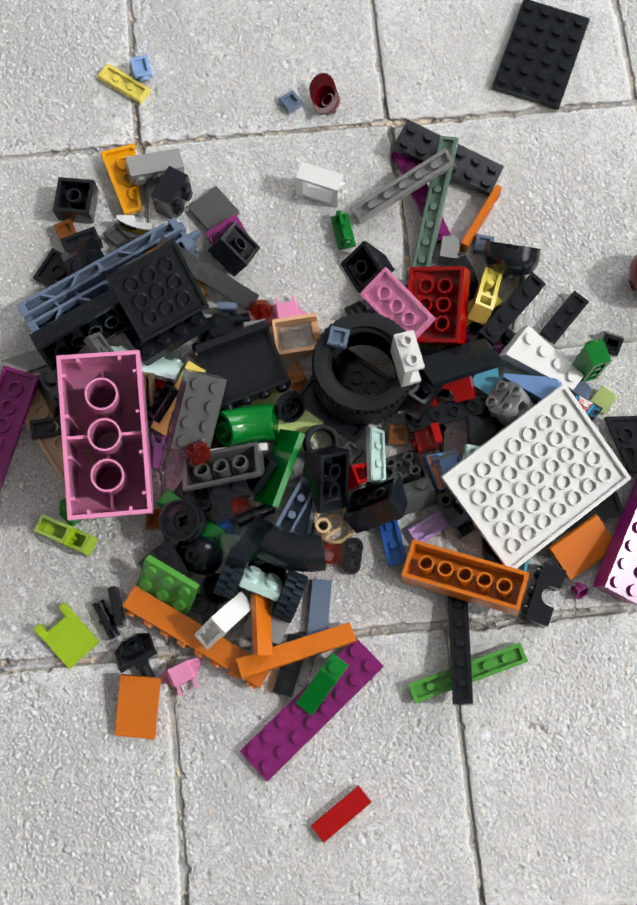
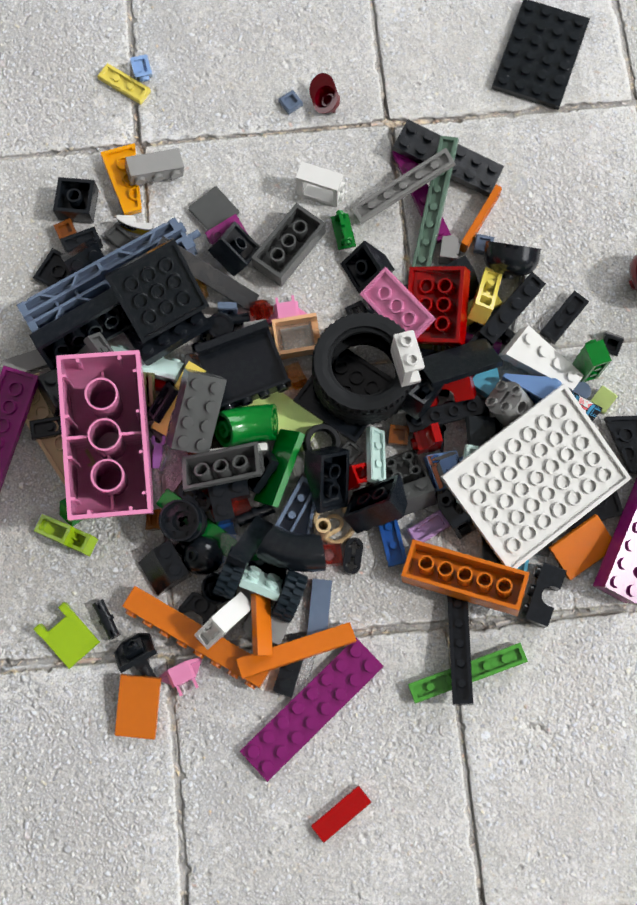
(116, 605): black tile -> none
(167, 584): bright green plate -> none
(172, 193): black brick -> none
(198, 453): clear red gear -> none
(288, 244): none -> dark grey brick
(290, 406): black hat -> none
(322, 684): green slope -> none
(338, 337): sand blue tile -> none
(579, 590): magenta hinge -> none

